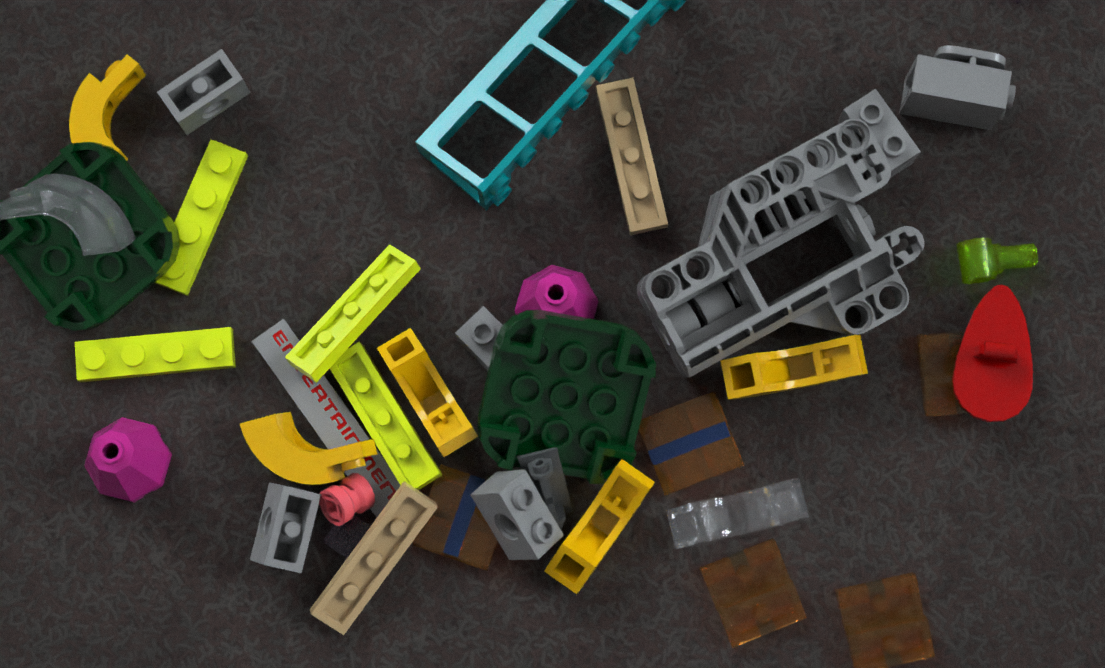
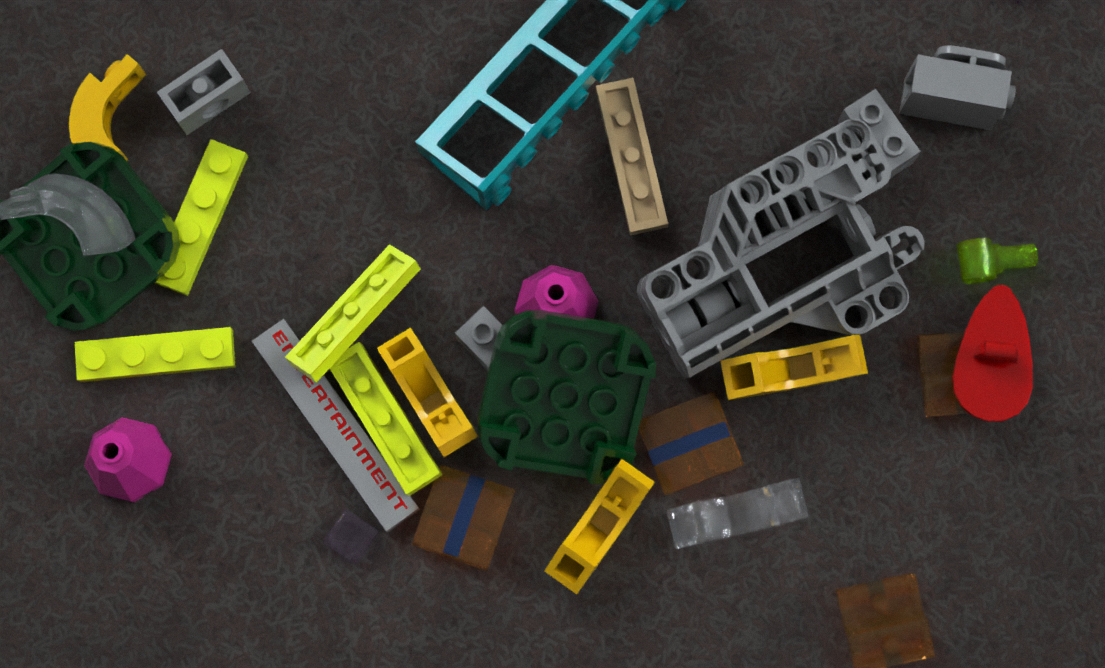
(285, 527): light grey brick -> none
(290, 456): yellow arch -> none
(350, 497): coral wheel -> none
(373, 558): tan plate -> none
(517, 515): light grey brick -> none
(548, 477): dark grey hinge -> none
(752, 593): clear orange slope -> none

